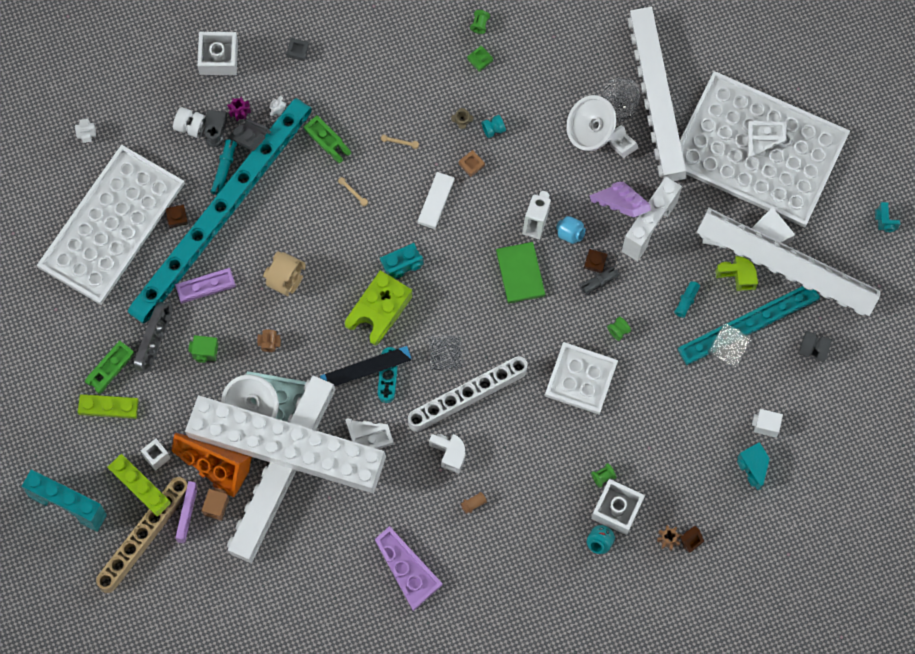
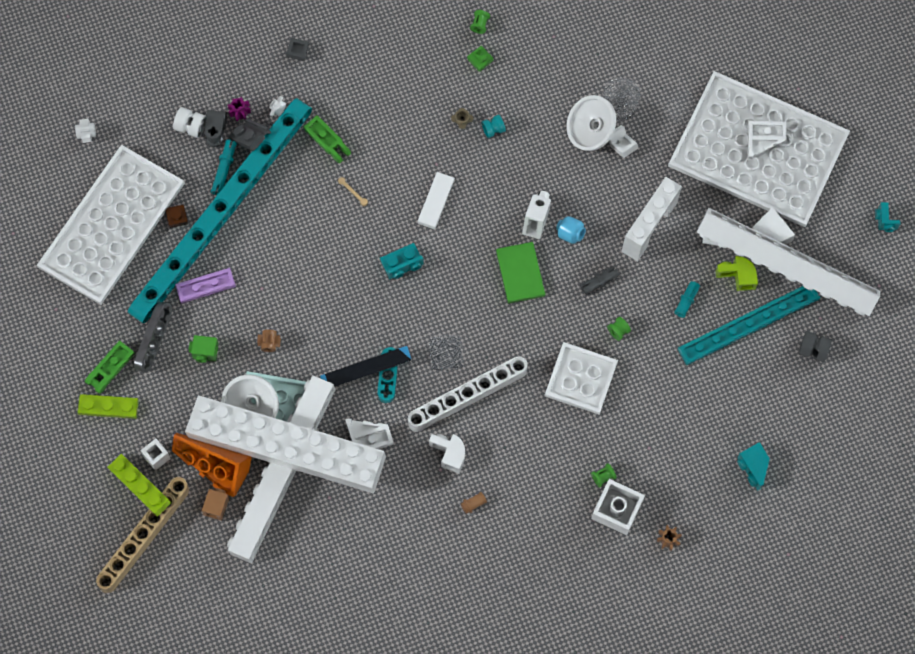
(47, 490): teal arch -> none
(186, 512): lavender tile -> none
(217, 53): white brick -> none
(284, 273): tan brick -> none
(380, 312): lime brick -> none
(409, 571): lavender wing -> none
(414, 144): tan hinge -> none
(471, 163): medium nougat plate -> none
(595, 261): reddish brown plate -> none
(600, 539): teal head -> none
(622, 198): lavender wing -> none
(657, 94): white brick -> none
(692, 539): reddish brown plate -> none
(729, 345): clear piece -> none
(767, 423): white brick -> none

